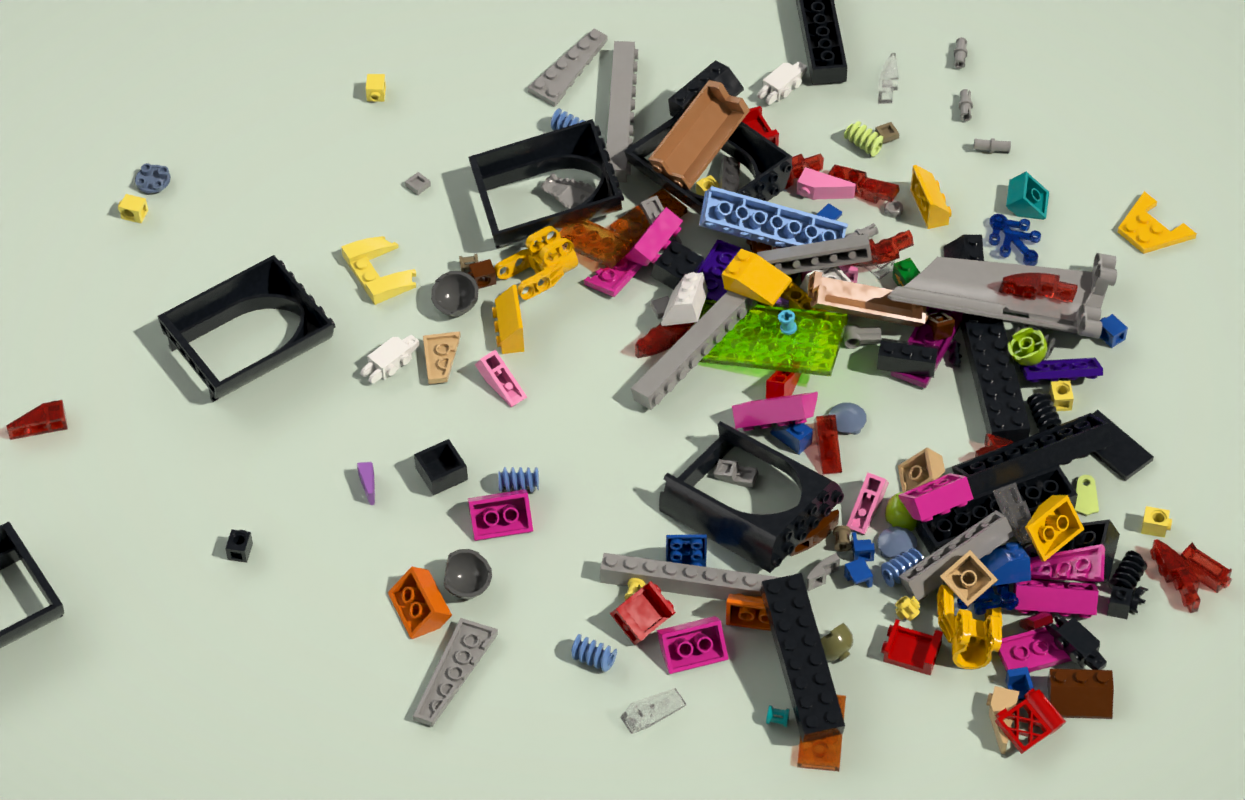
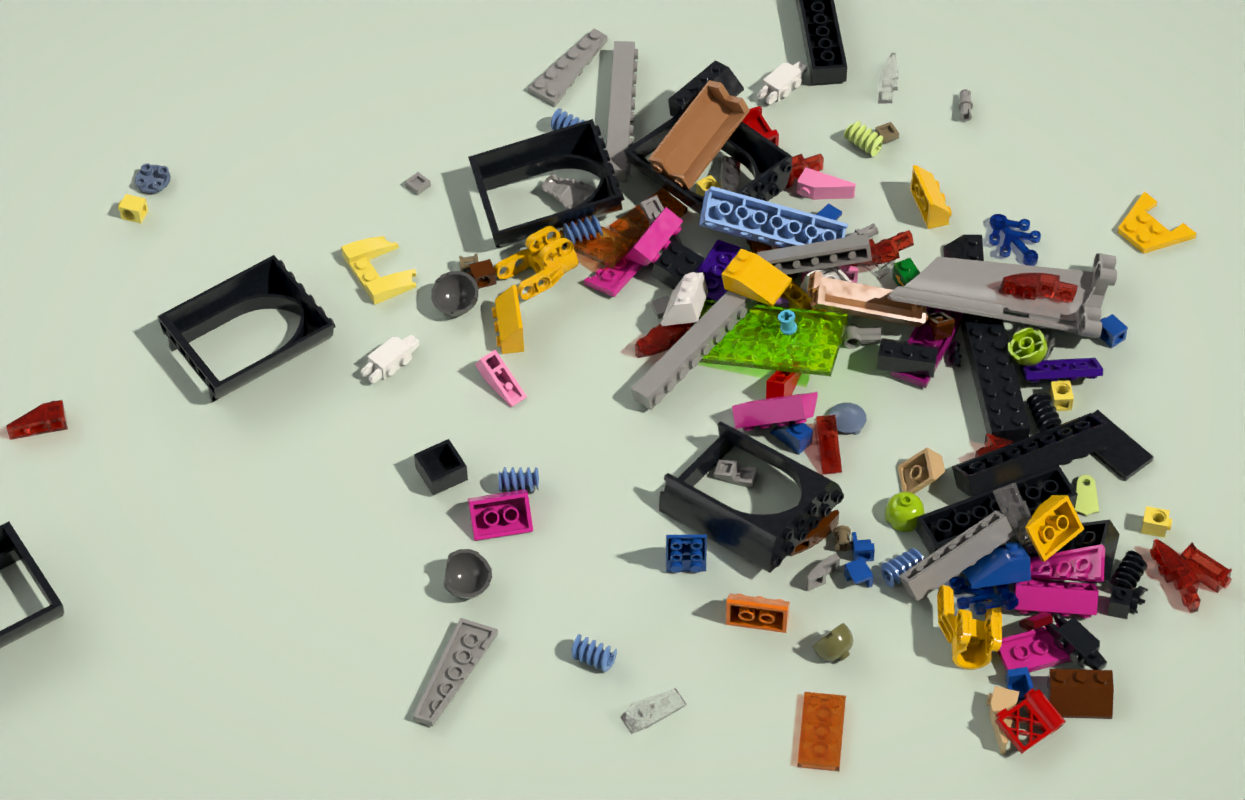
(239, 552): black brick -> none
(366, 475): medium lavender slope -> none
(375, 87): light yellow brick -> none
(419, 602): orange slope -> none
(439, 355): tan wing -> none
(582, 229): none -> medium blue piece
(633, 586): light yellow bush -> none
(643, 612): panel -> none
(680, 577): light grey brick -> none
(693, 644): dark pink slope -> none
(772, 719): teal bush -> none
(802, 658): black brick -> none
(866, 188): clear red slope -> none
(867, 503): bright pink slope -> none
(893, 209): light grey tile -> none
(895, 541): sand blue dish -> none
(907, 608): light yellow gear -> none
(911, 648): red panel -> none
(937, 497): dark pink slope -> none
(960, 53): light grey pin -> none
(968, 578): tan slope -> none
(992, 145): light grey pin -> none
(1027, 197): teal slope -> none

